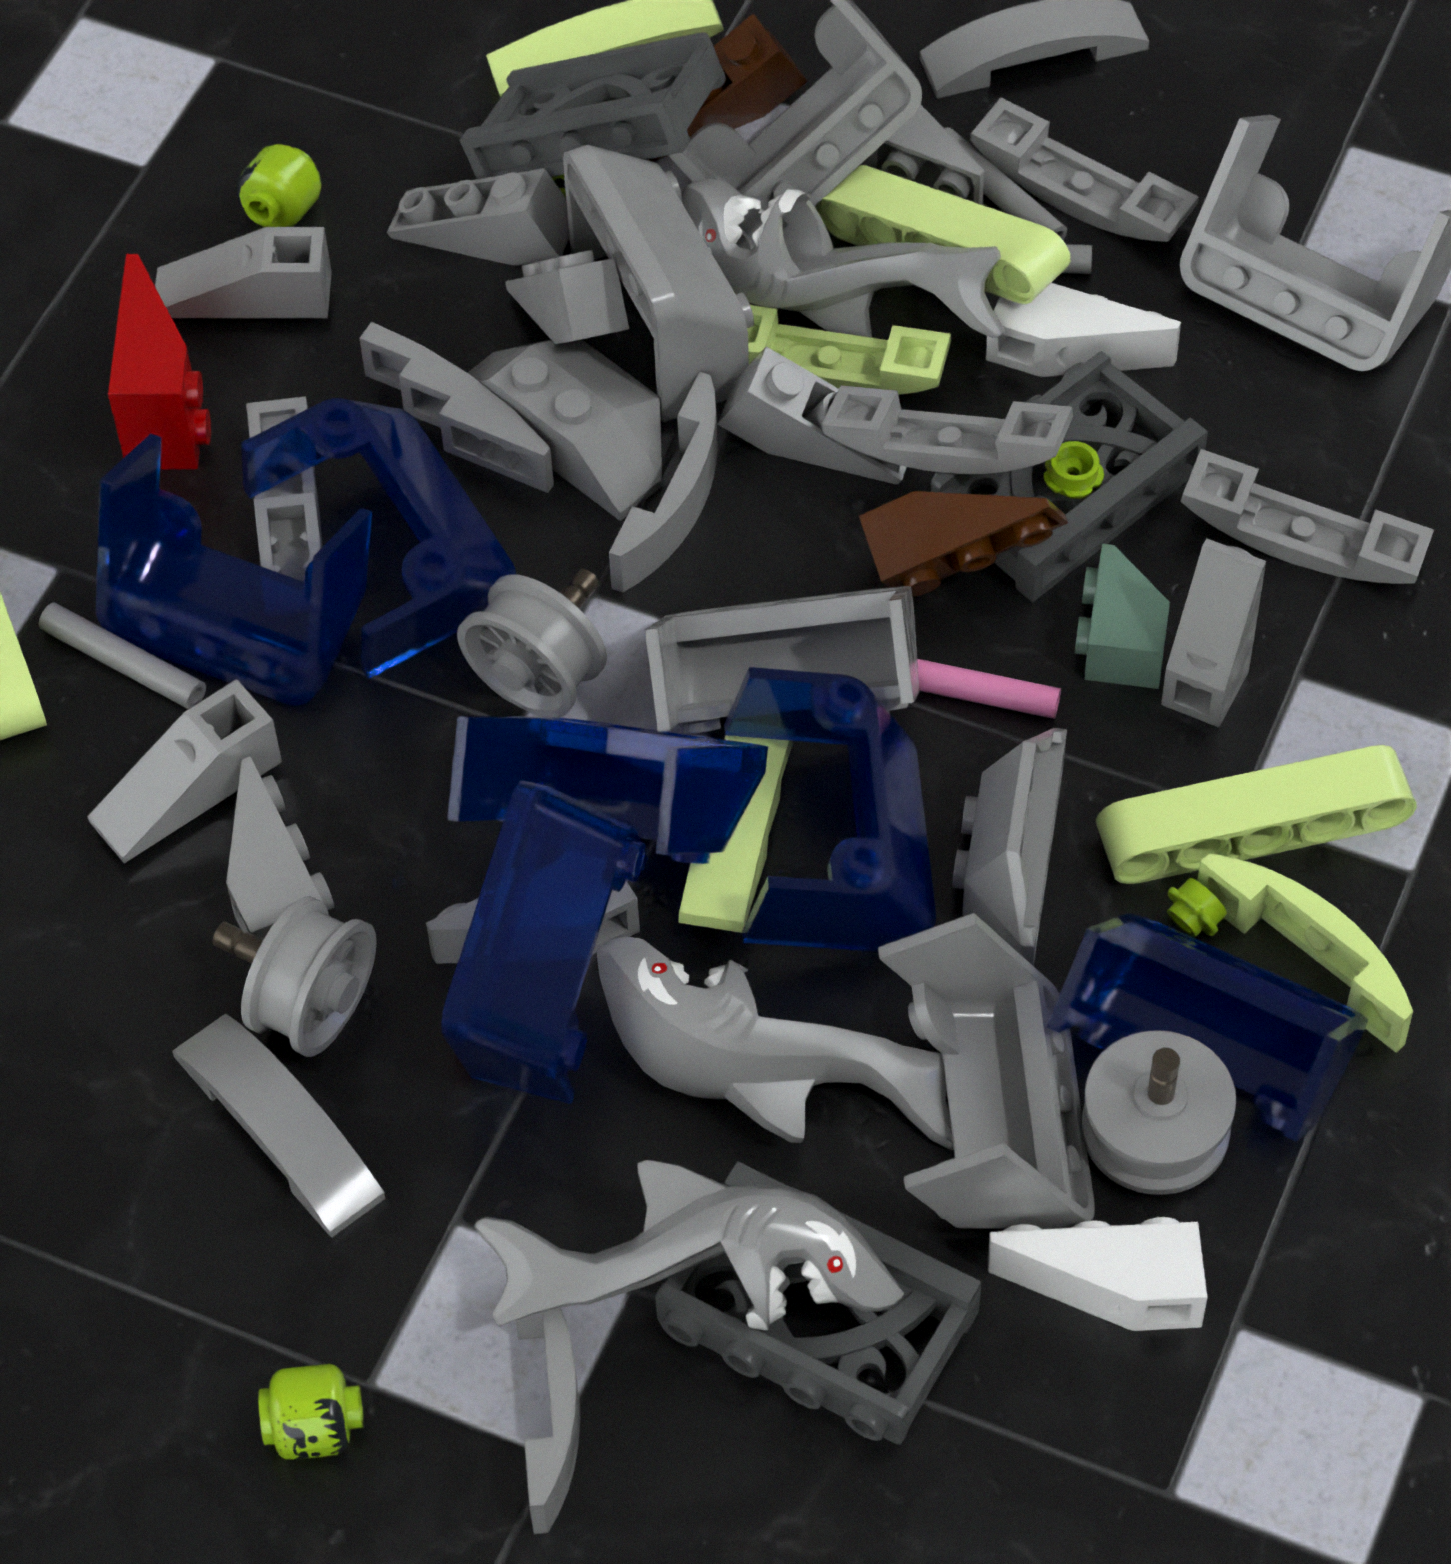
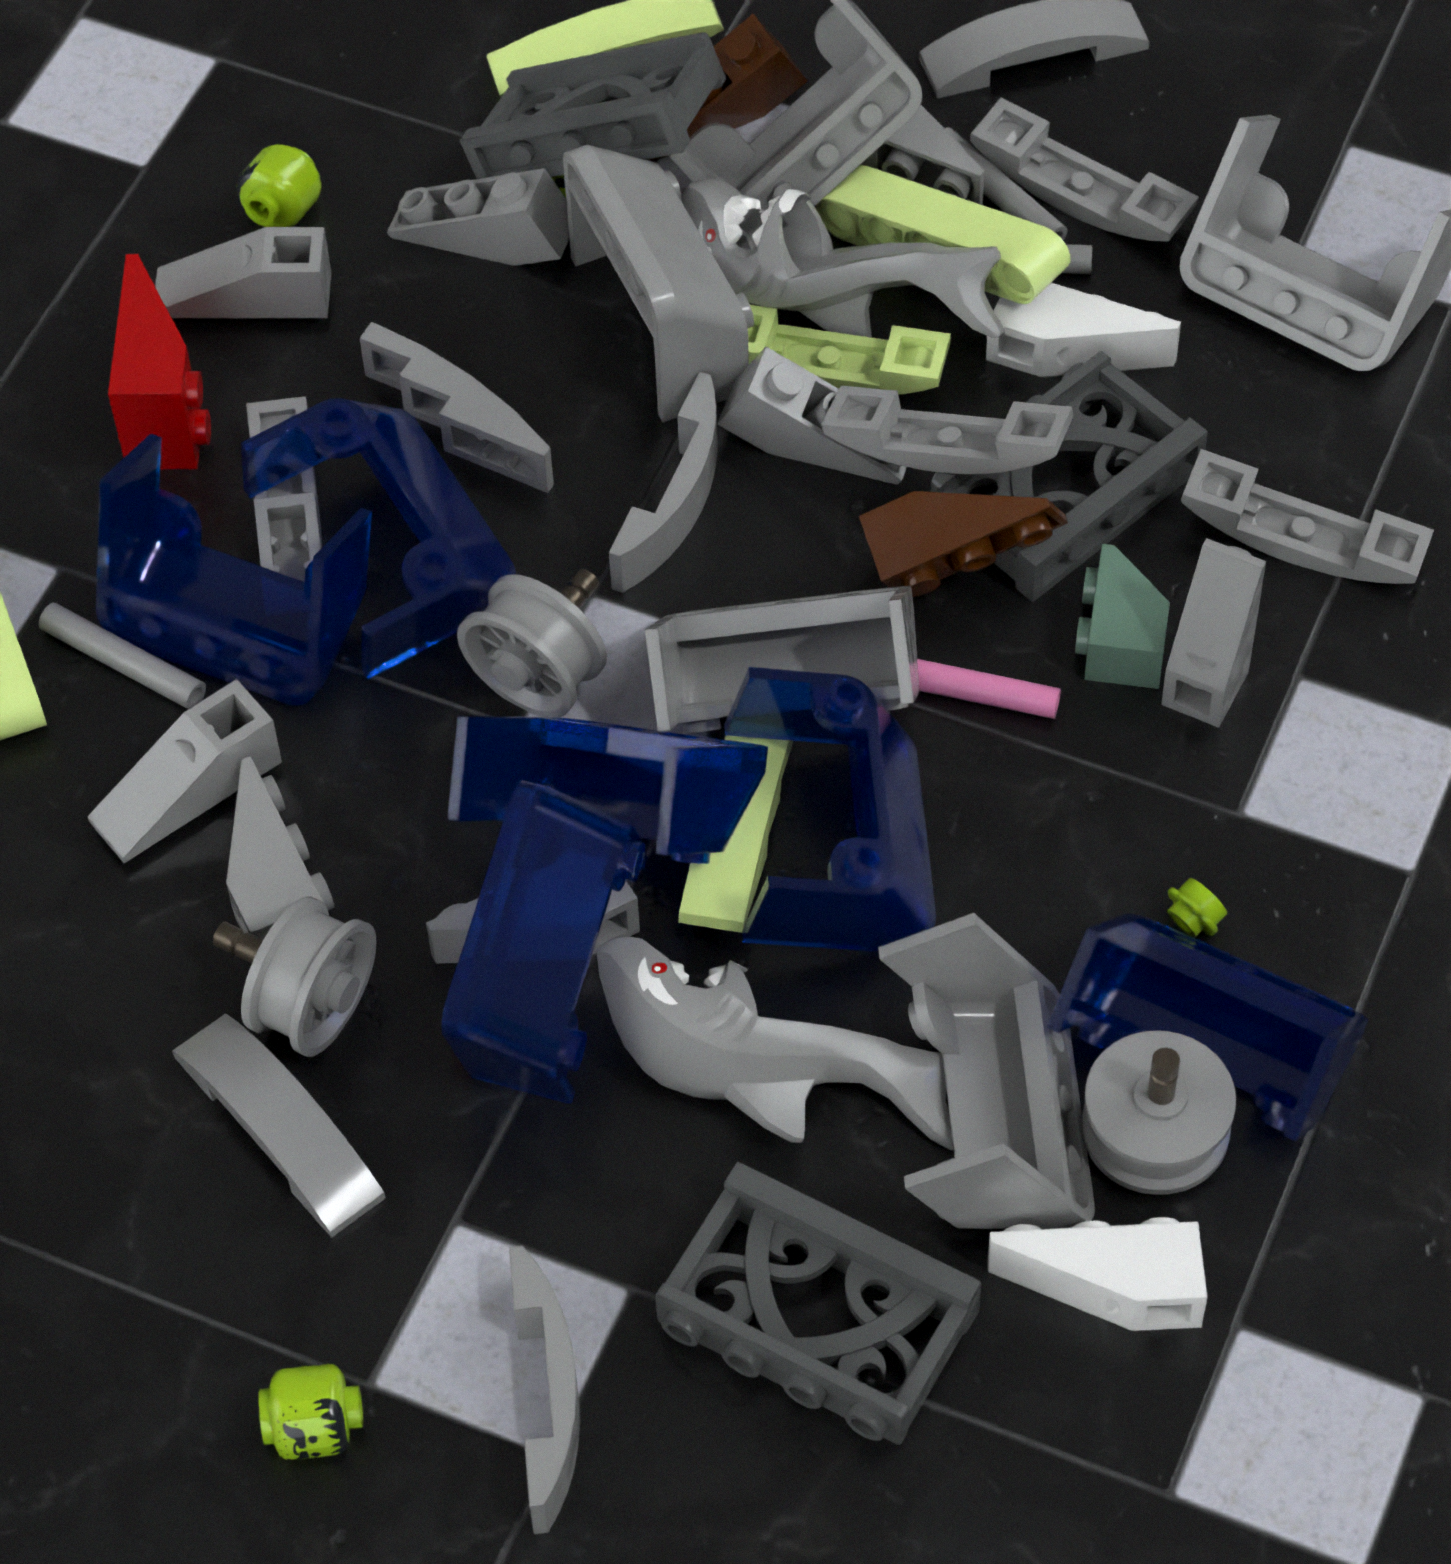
(572, 296): light grey slope -> none
(589, 414): light grey wedge -> none
(688, 1224): light grey piece -> none
(1012, 840): light grey wedge -> none
(1077, 459): lime plate -> none
(1256, 813): yellowish green beam -> none
(1320, 931): yellowish green slope -> none

